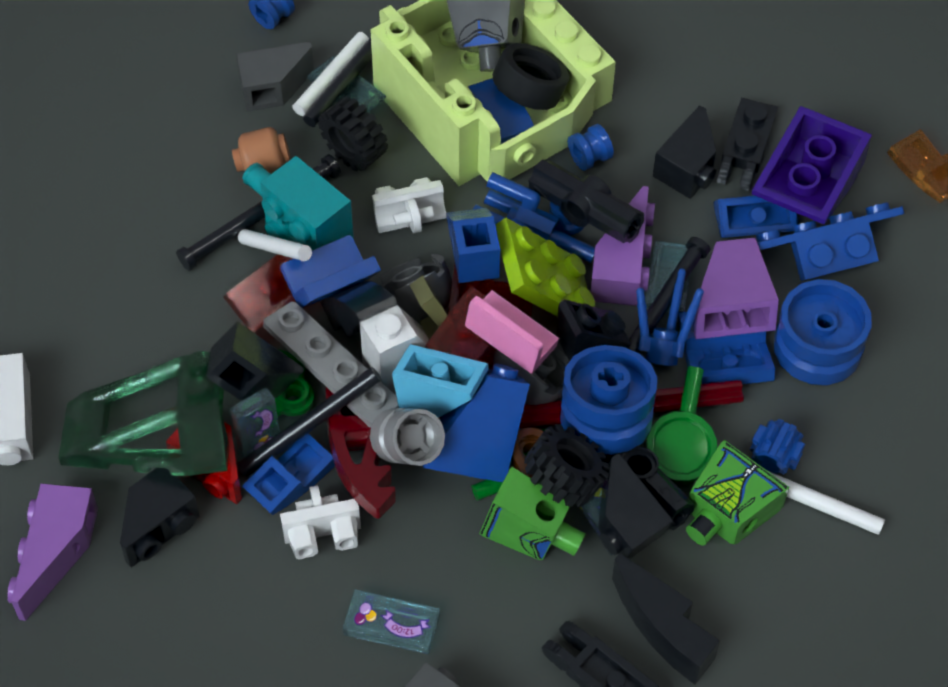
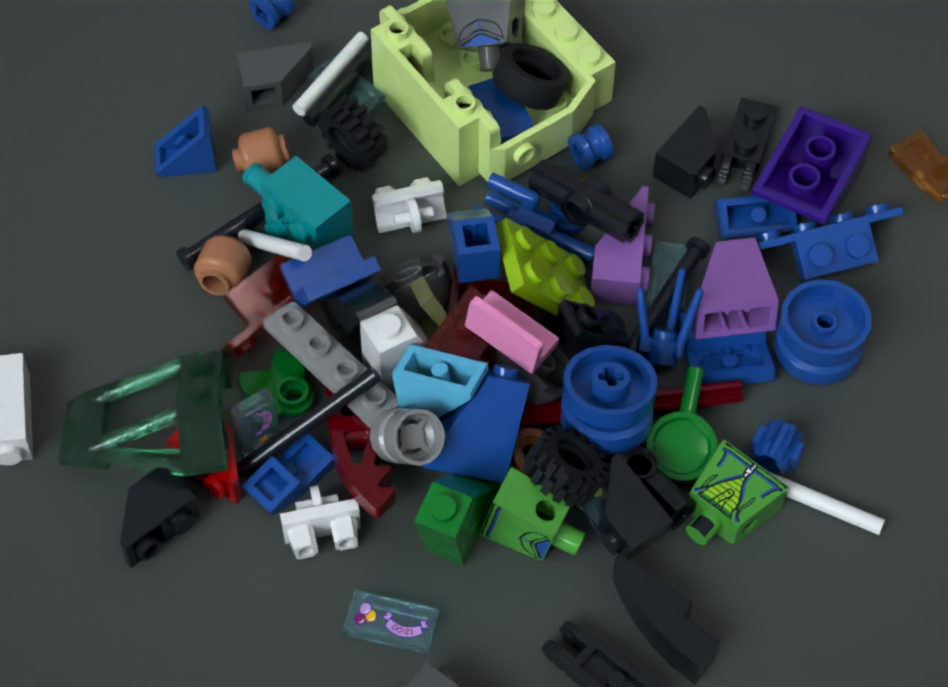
(57, 537): medium lavender slope -> none
(187, 147): none -> blue slope
(222, 264): none -> nougat head
(247, 363): black slope -> none
(454, 515): none -> green slope

